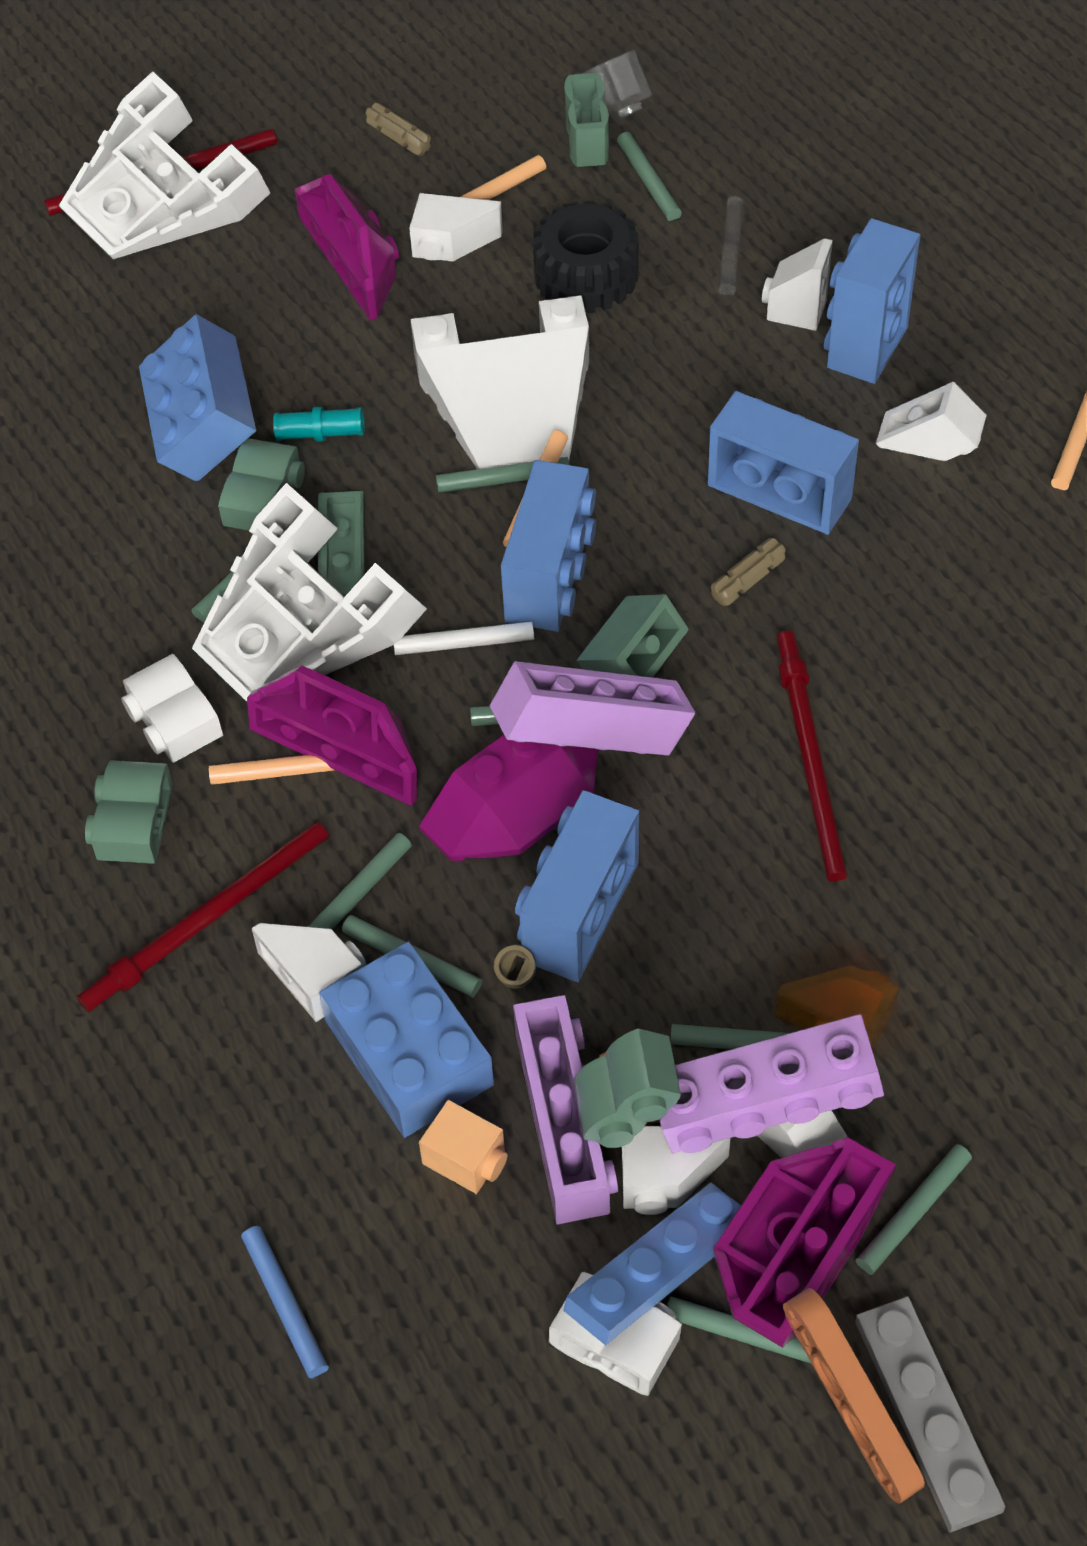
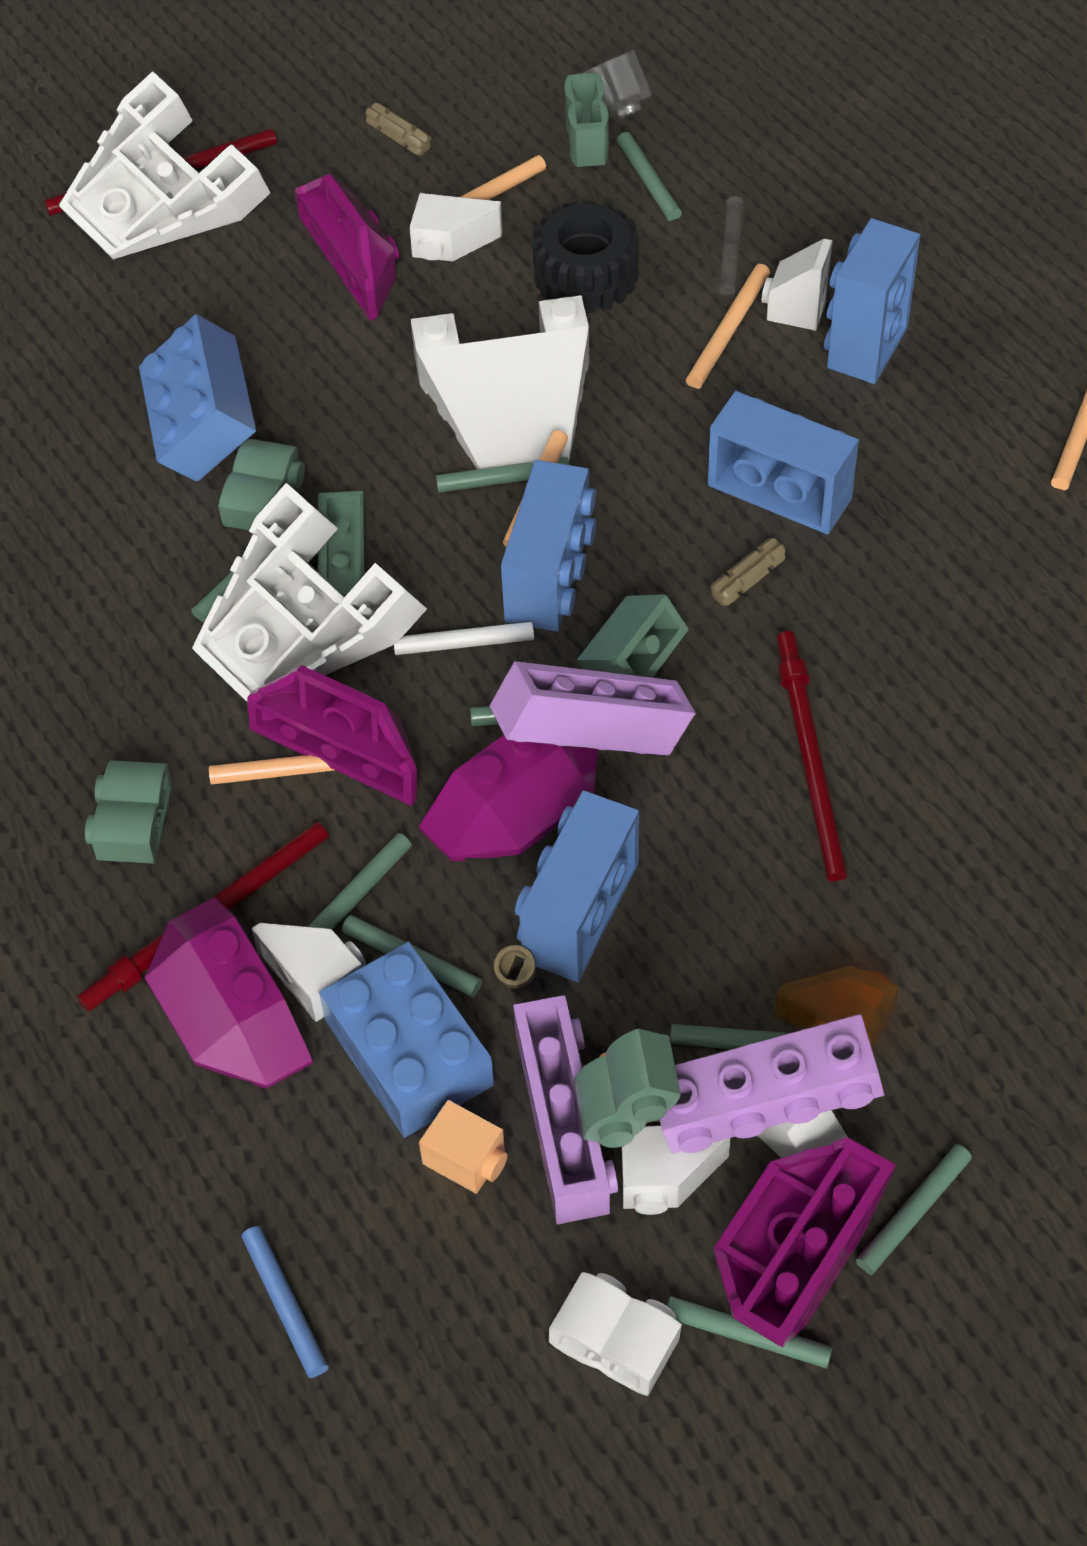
(172, 708): white brick -> none
(224, 999): none -> magenta wedge
(319, 424): teal pin -> none
(652, 1265): medium blue plate -> none
(728, 326): none -> light nougat bar
(853, 1395): nougat beam -> none
(929, 1415): light grey plate -> none
(934, 425): white slope -> none

